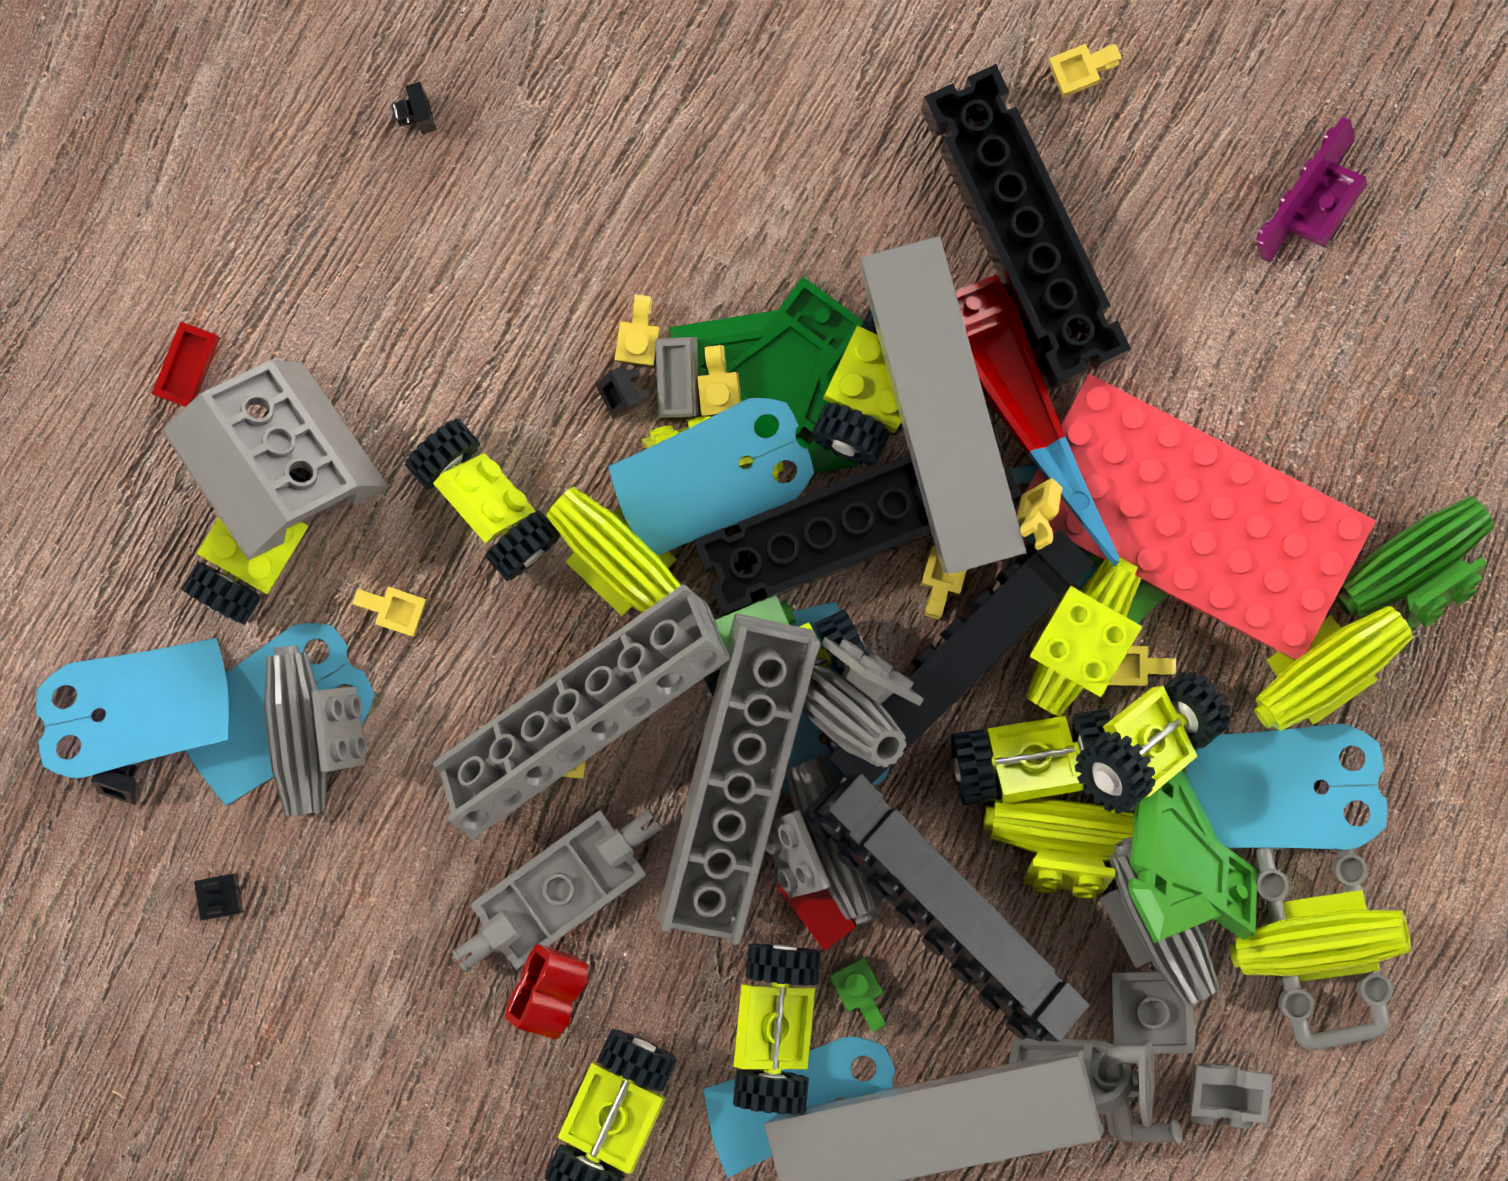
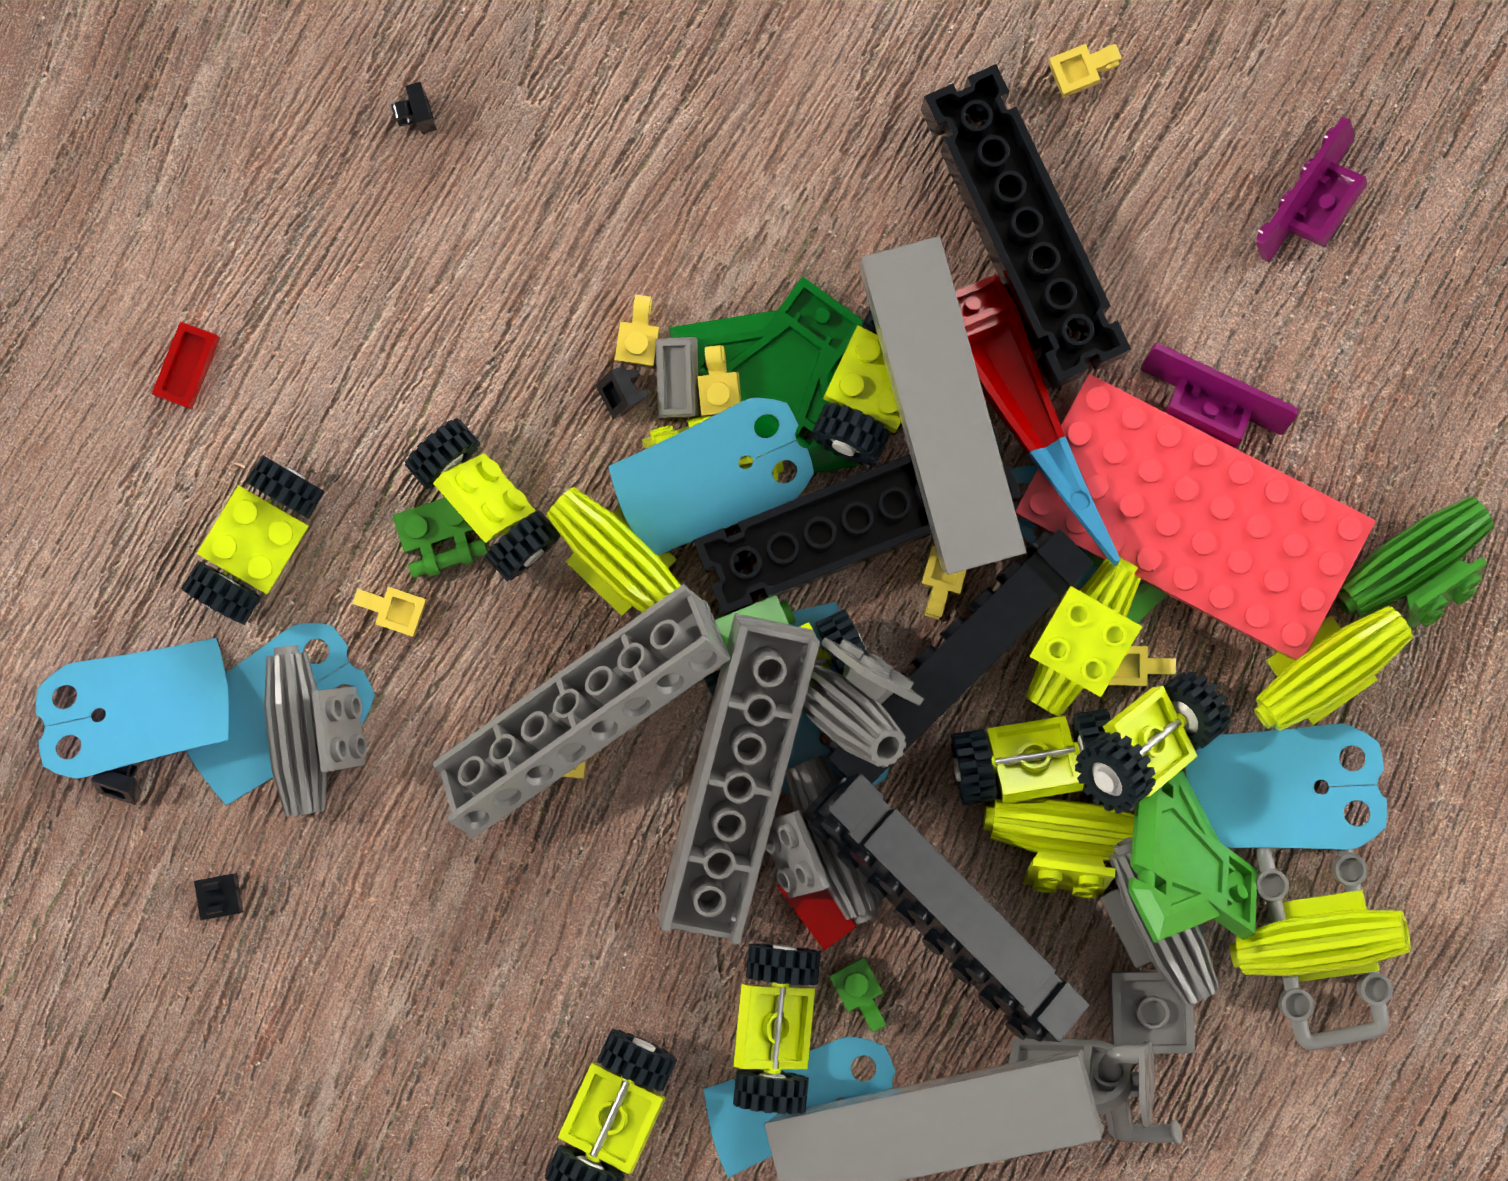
(247, 460): light grey slope -> none
(433, 524): none -> bright green plate
(546, 991): red brick -> none
(558, 889): light grey plate -> none
(1037, 509): light yellow plate -> none
(1215, 400): none -> magenta bracket
(1229, 1093): light grey cylinder -> none

